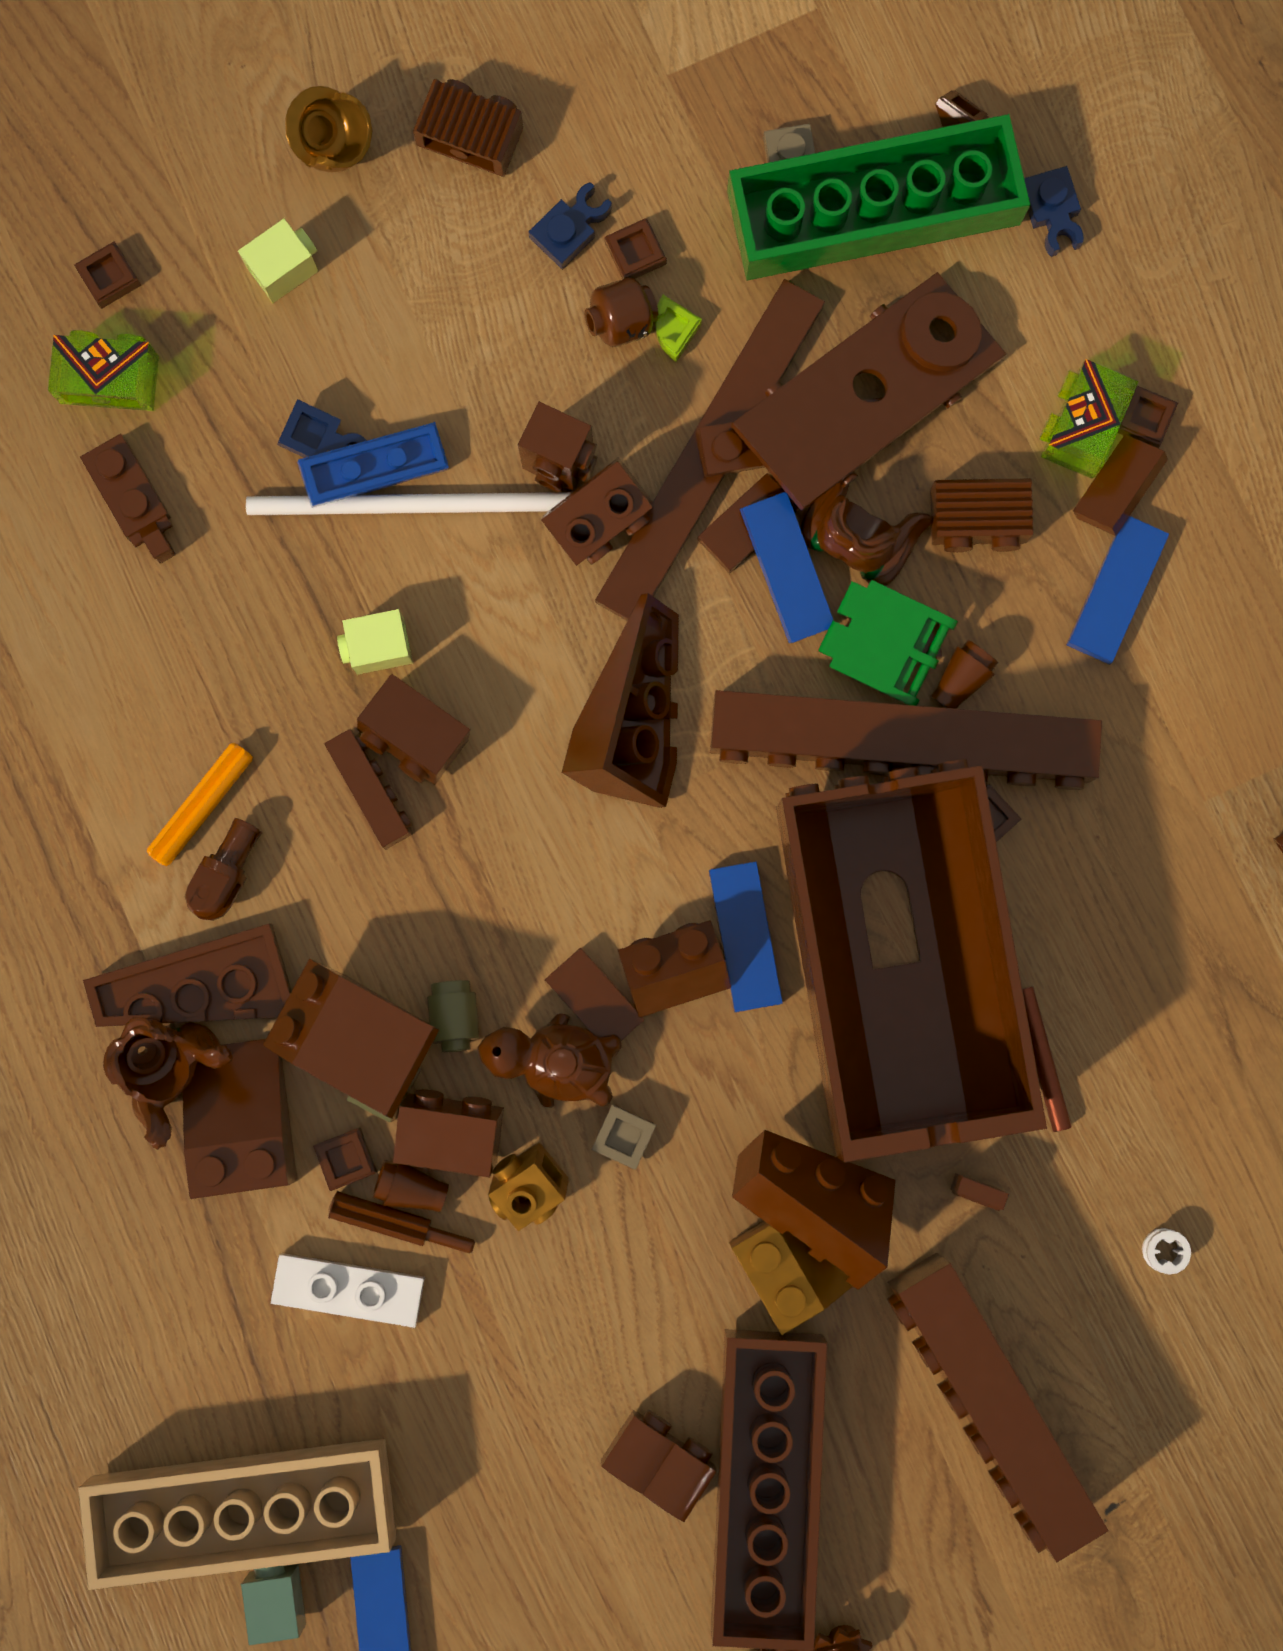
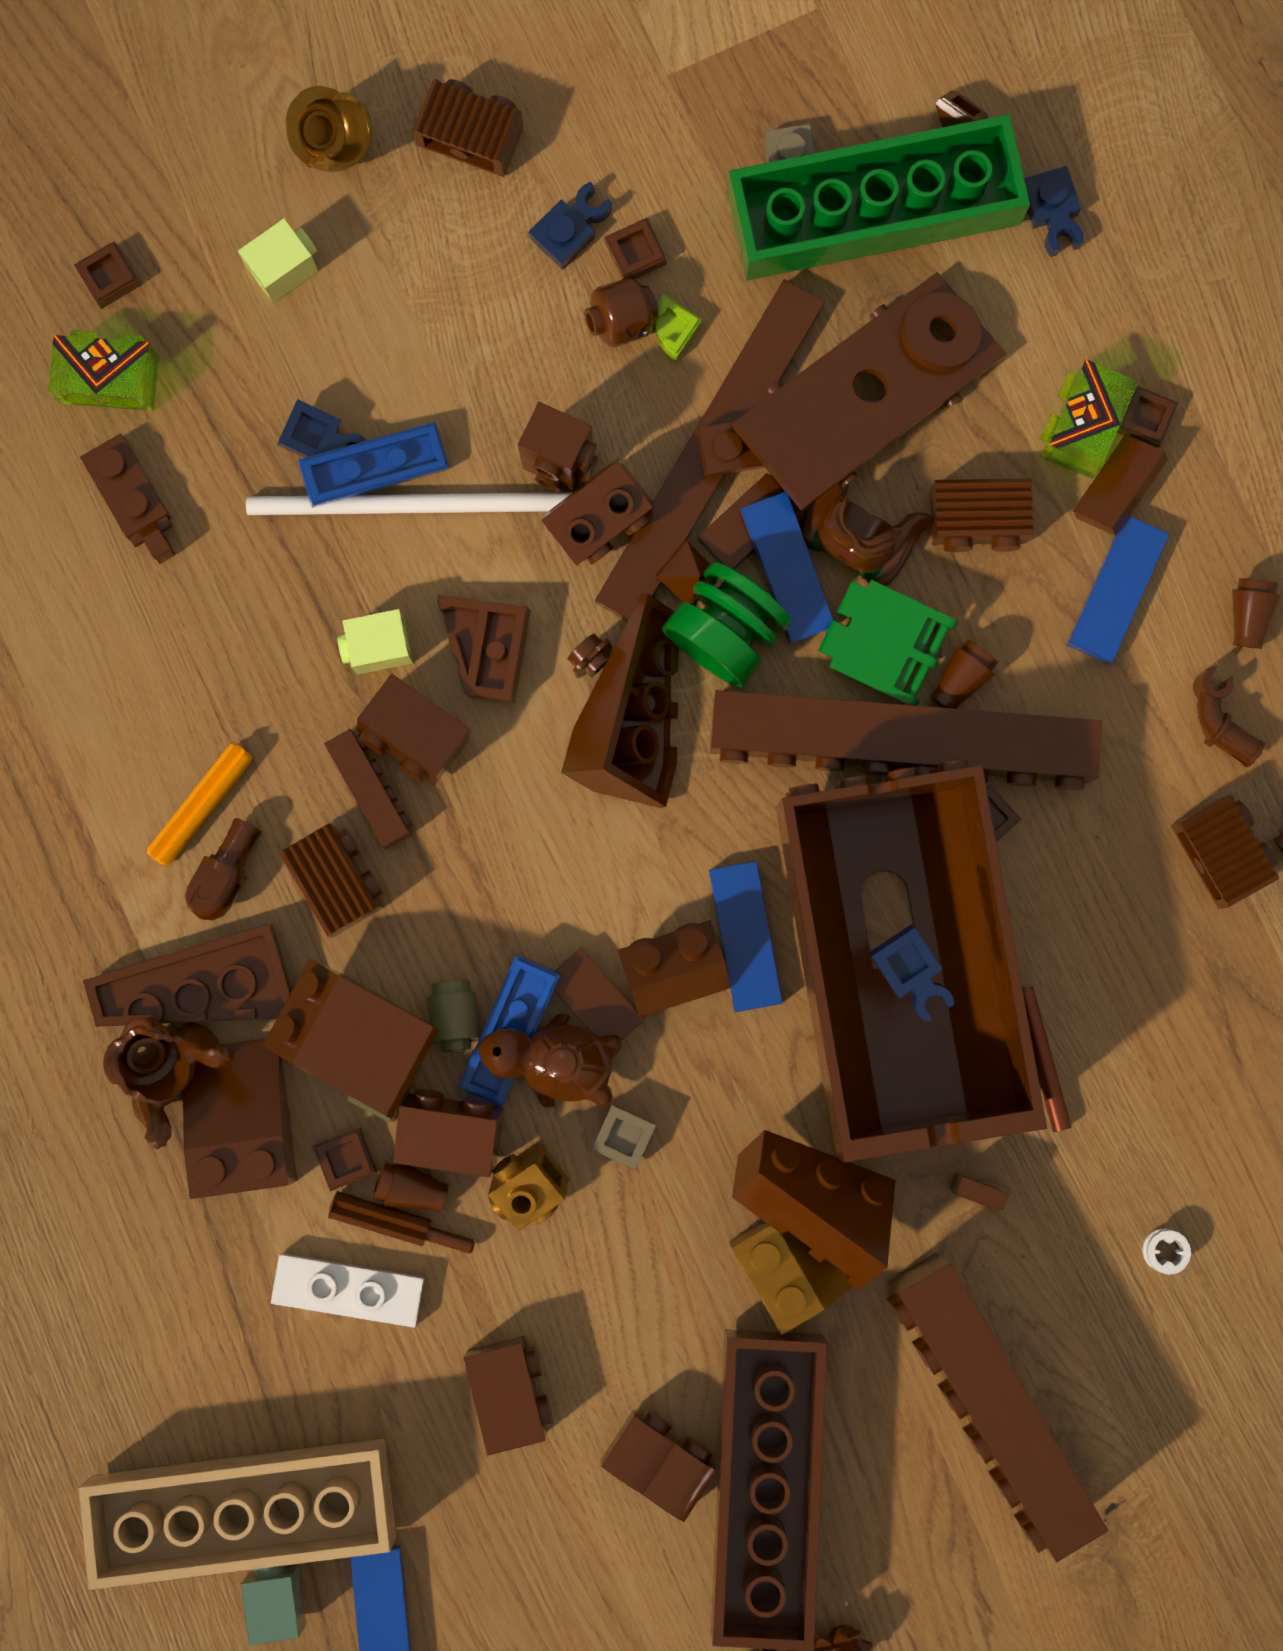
(332, 879): none -> reddish brown brick
(487, 645): none -> reddish brown wing
(507, 1395): none -> reddish brown brick
(518, 1006): none -> blue tile
(590, 656): none -> reddish brown plate
(683, 571): none -> reddish brown slope
(733, 616): none -> green wheel
(909, 967): none -> dark blue plate
(1218, 726): none -> reddish brown piece
(1226, 851): none -> reddish brown brick
(1253, 610): none -> reddish brown cone

